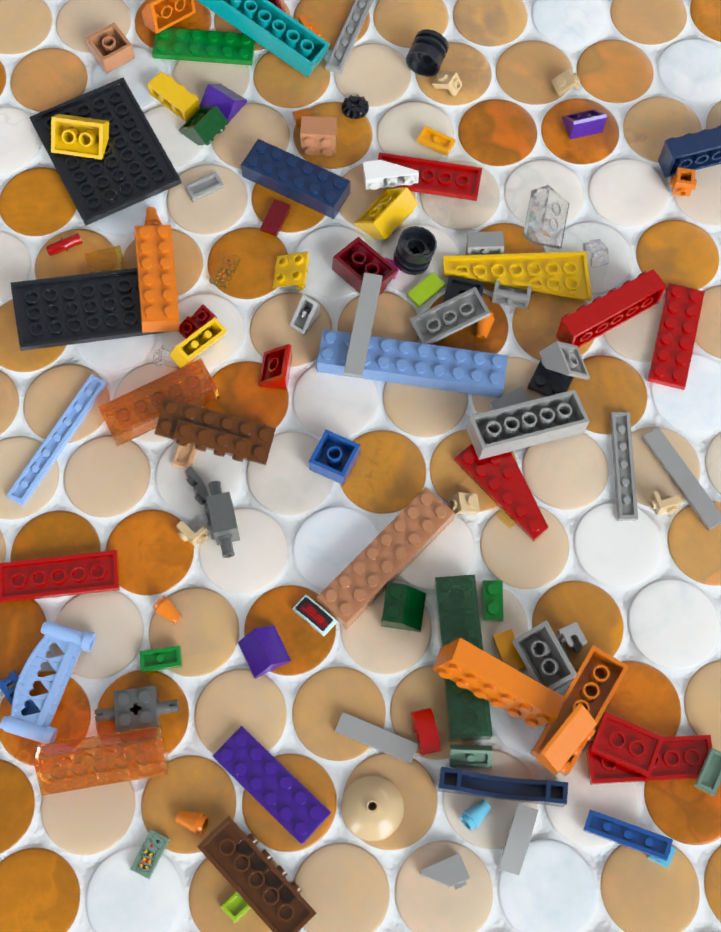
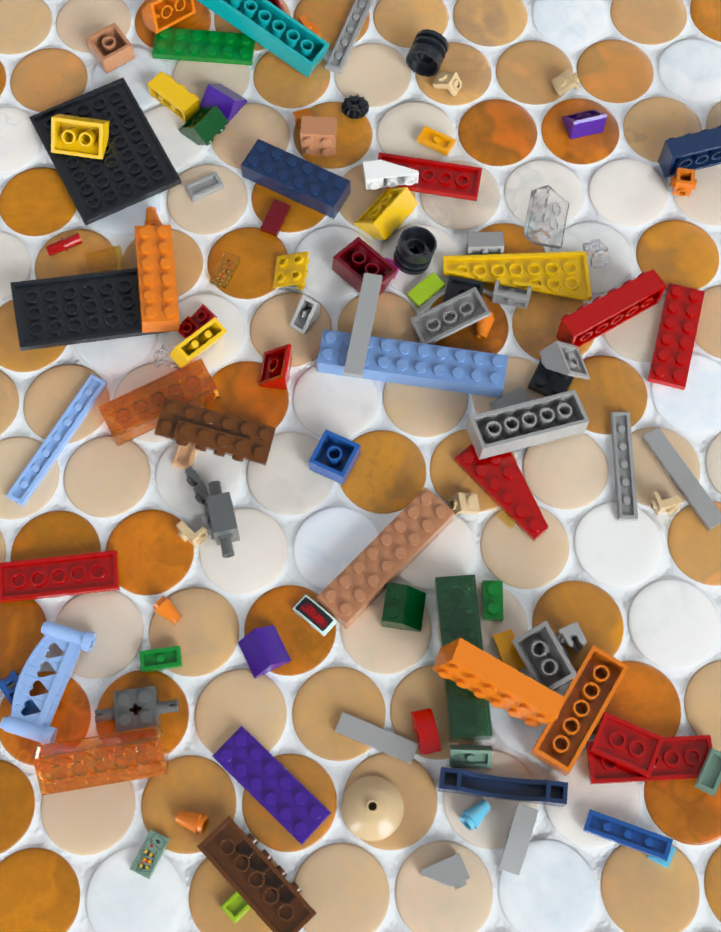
(567, 740): slope -> none

